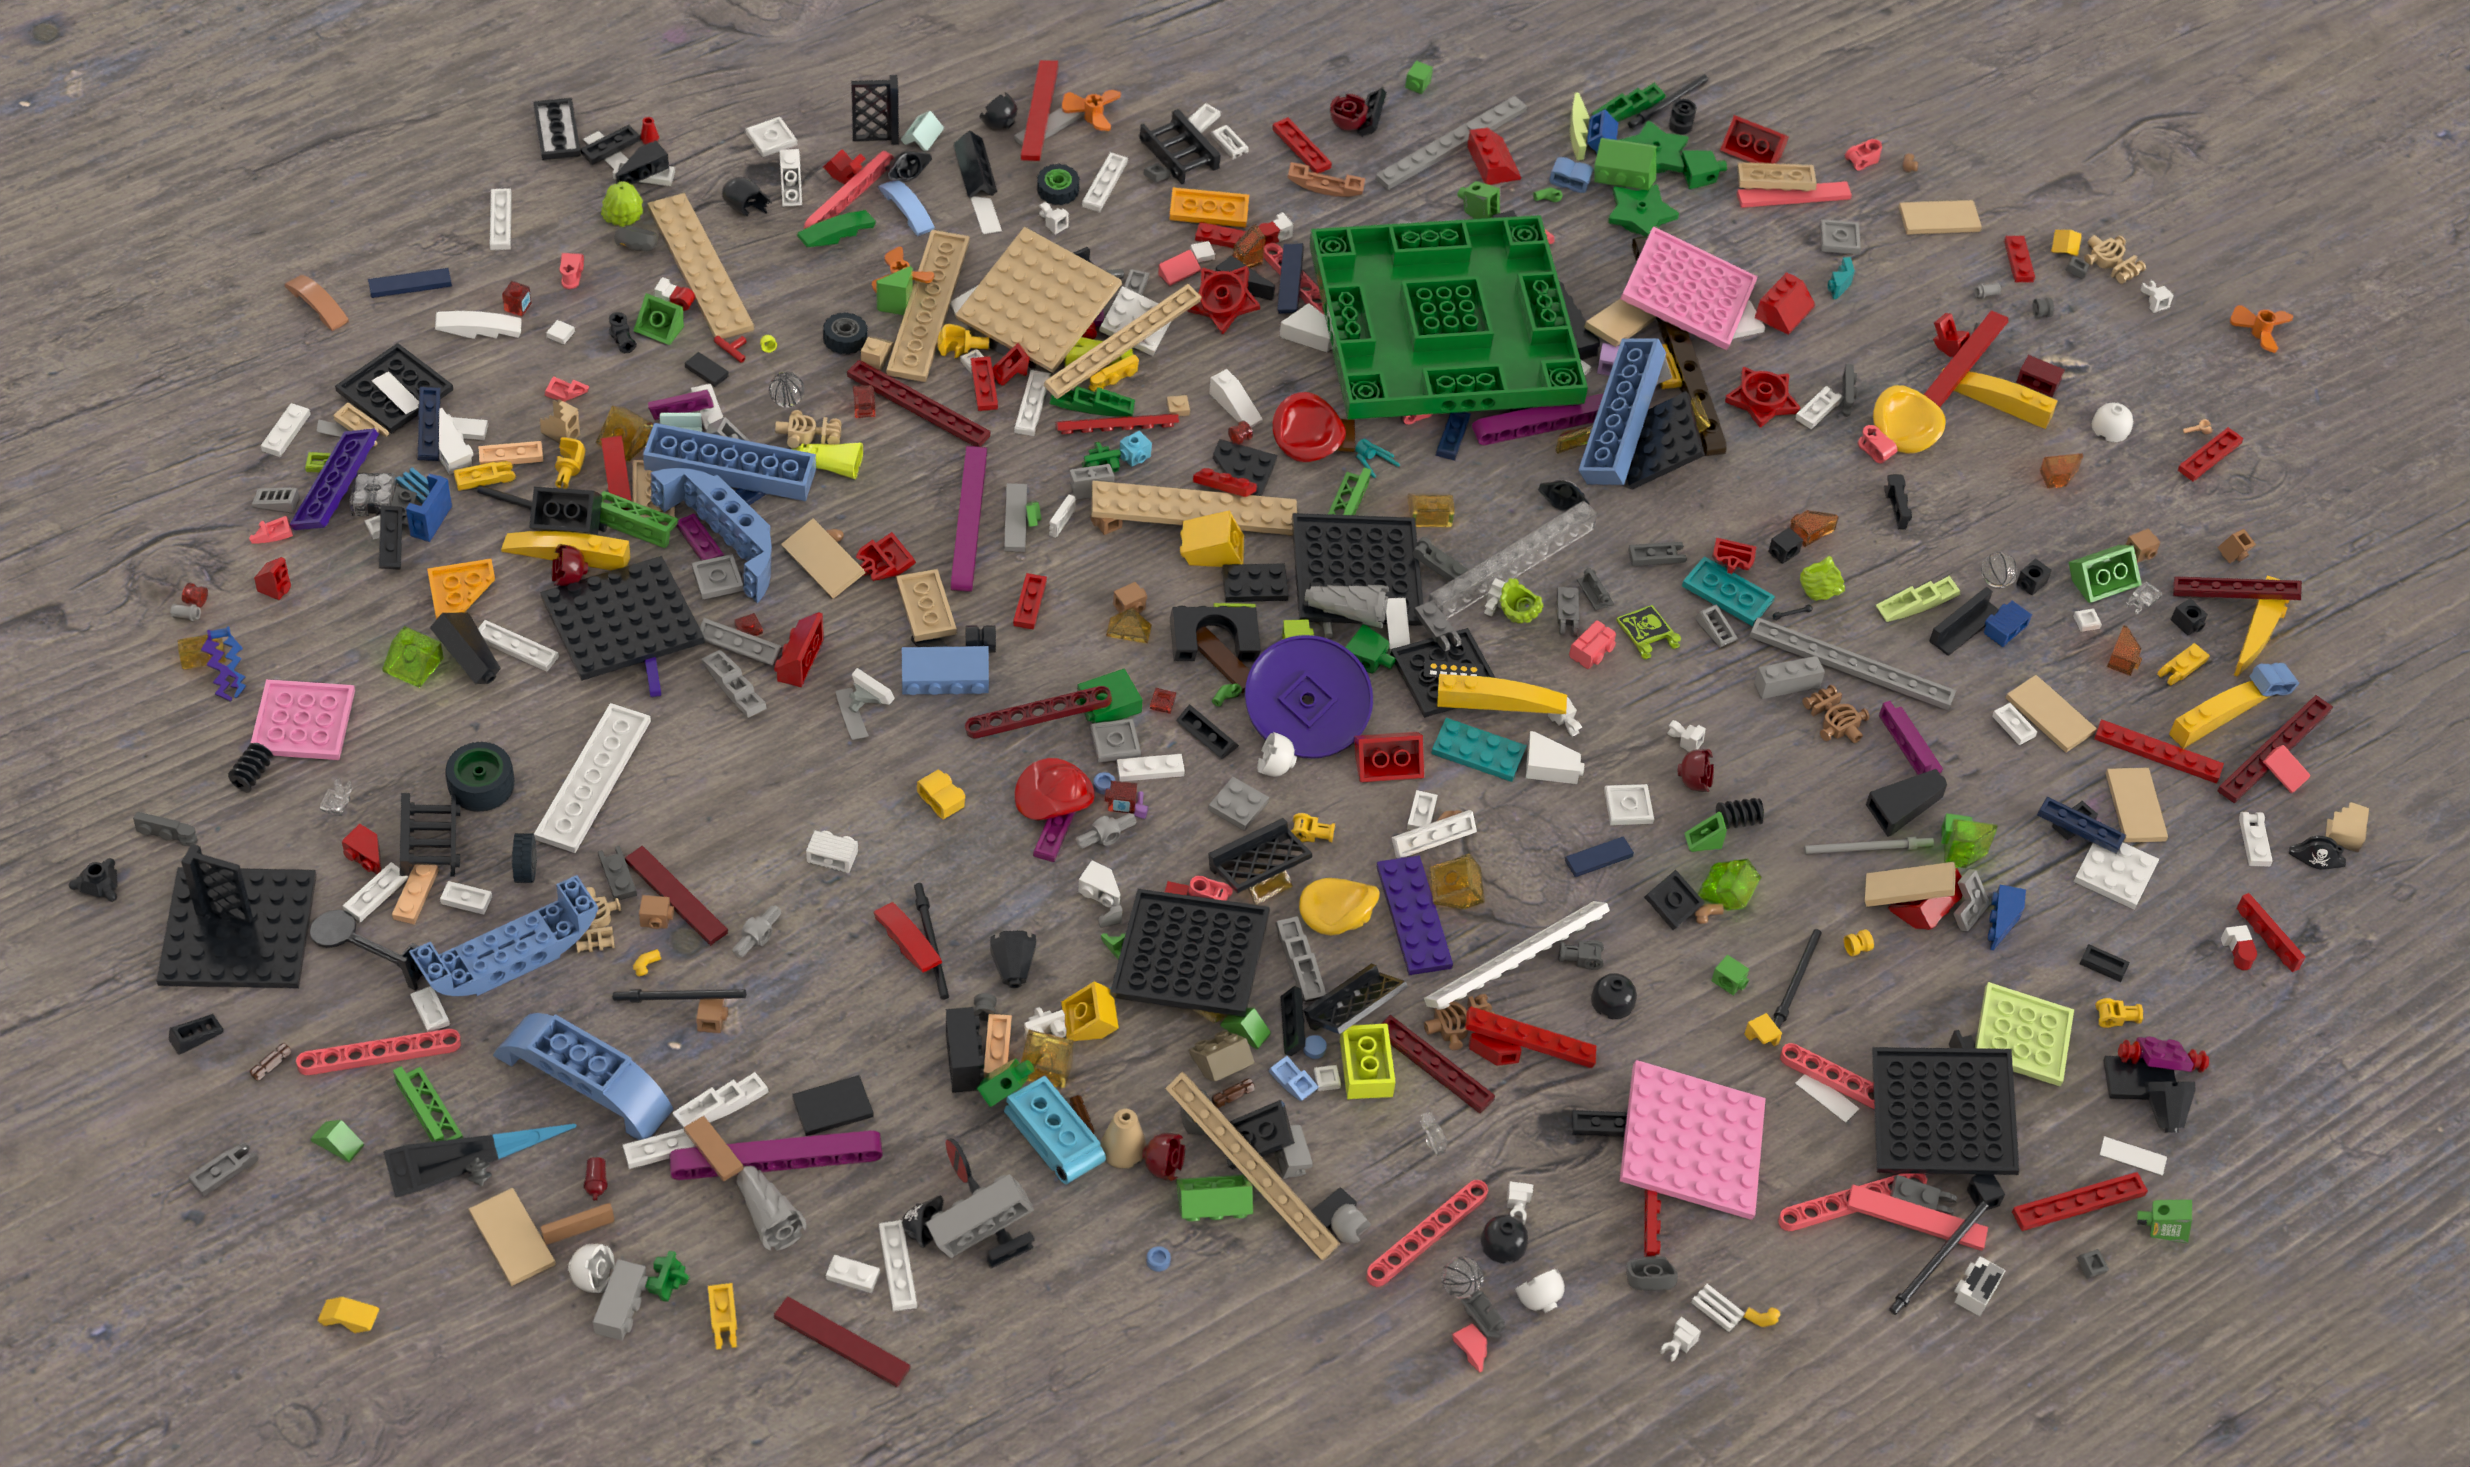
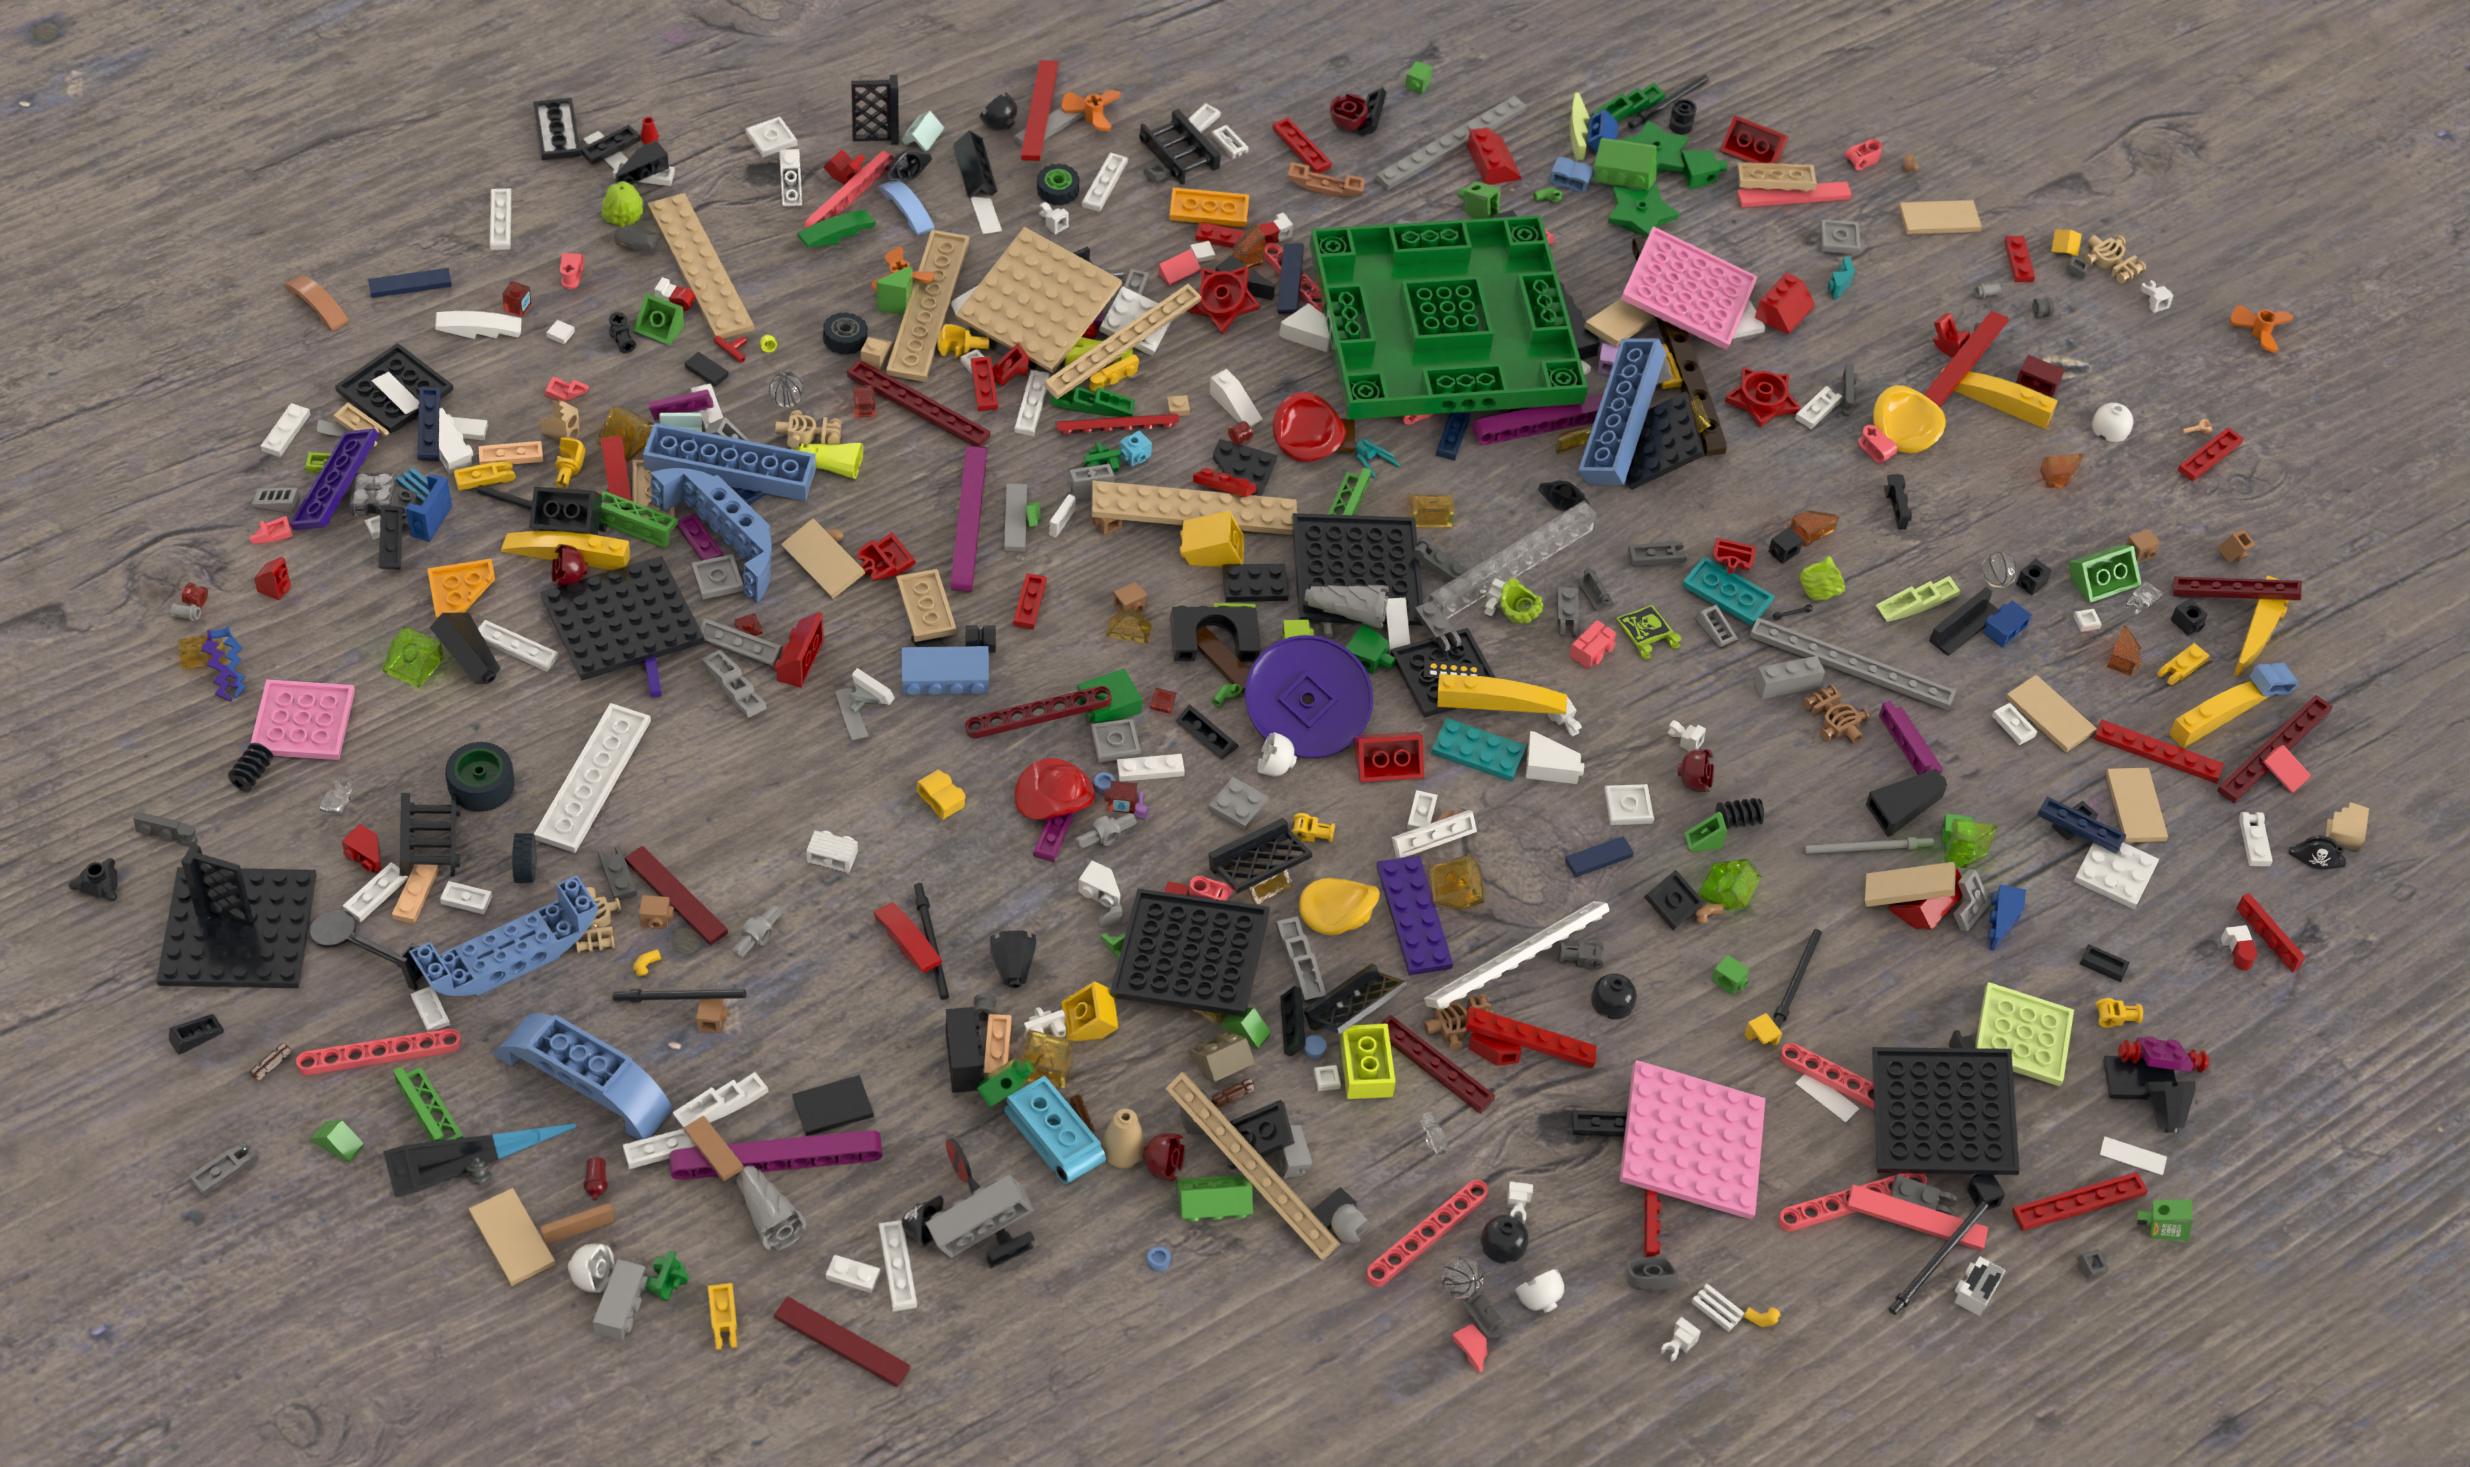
(350, 1313): yellow slope -> none
(738, 193): black helmet -> none
(1292, 1079): light blue slope -> none
(1860, 942): yellow wheel -> none

